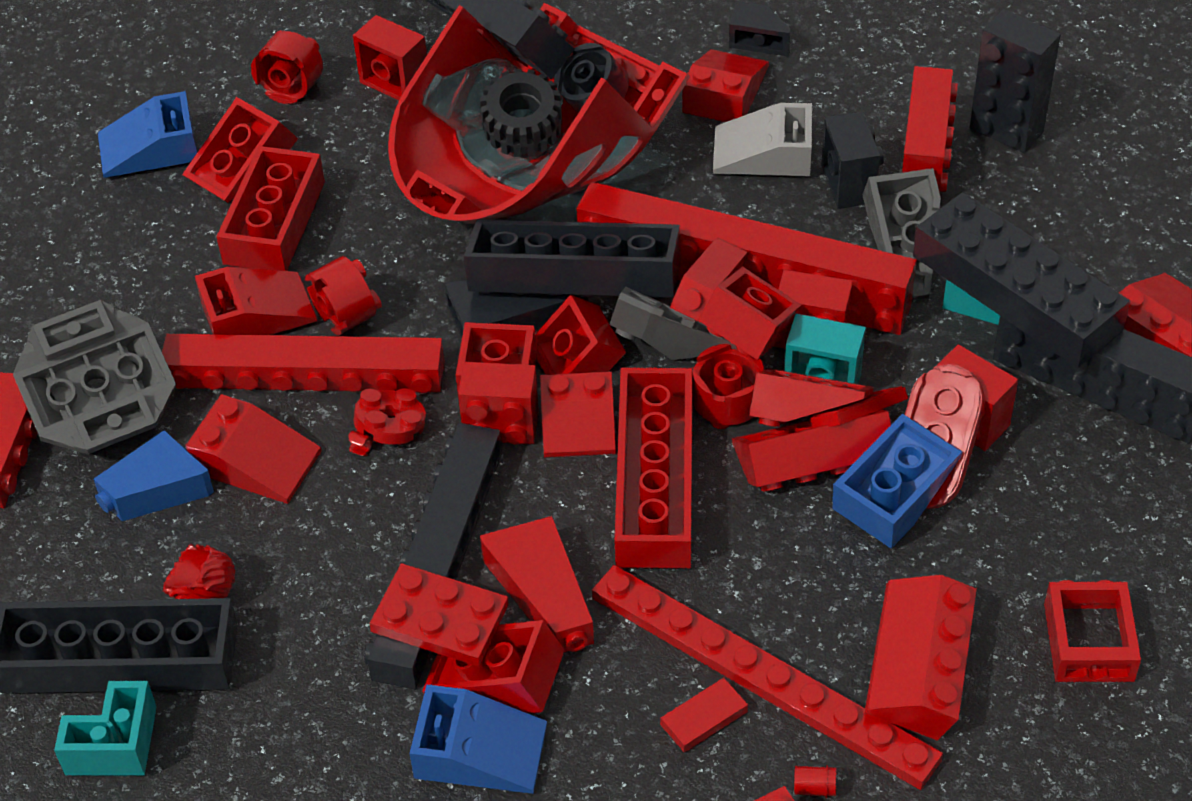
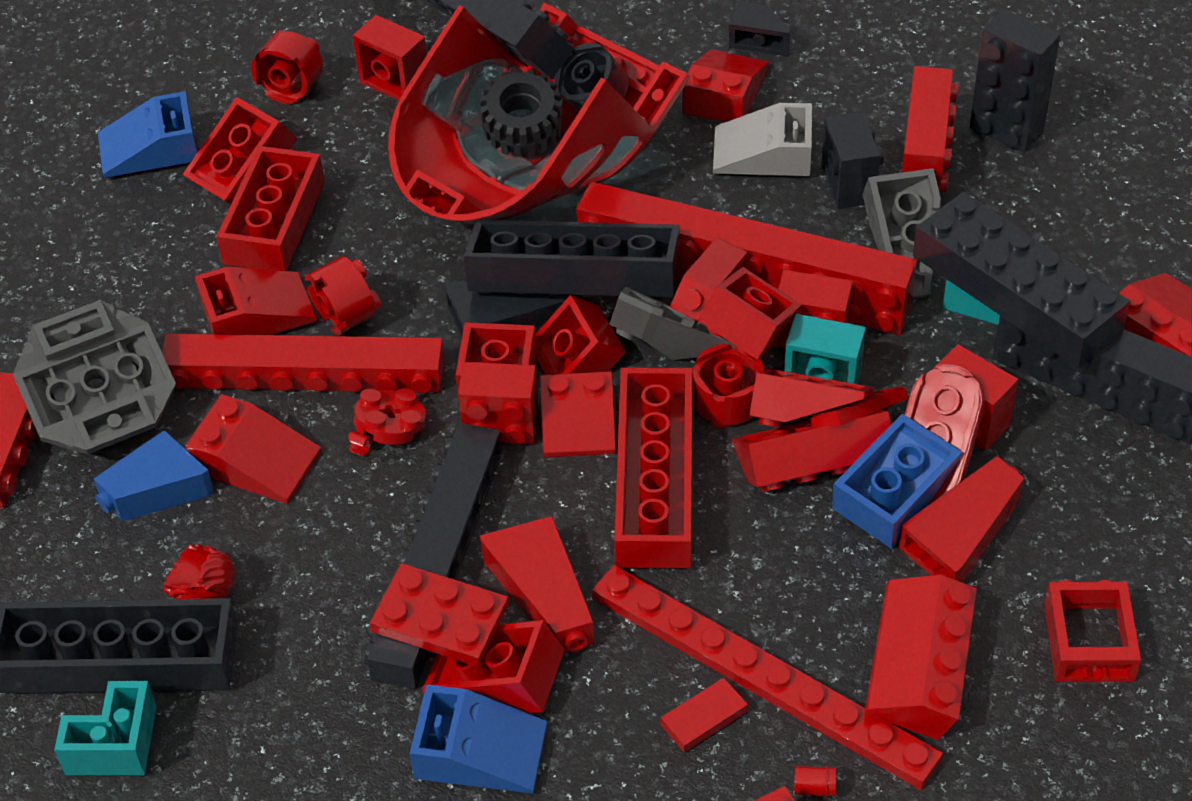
(962, 523): none -> red slope

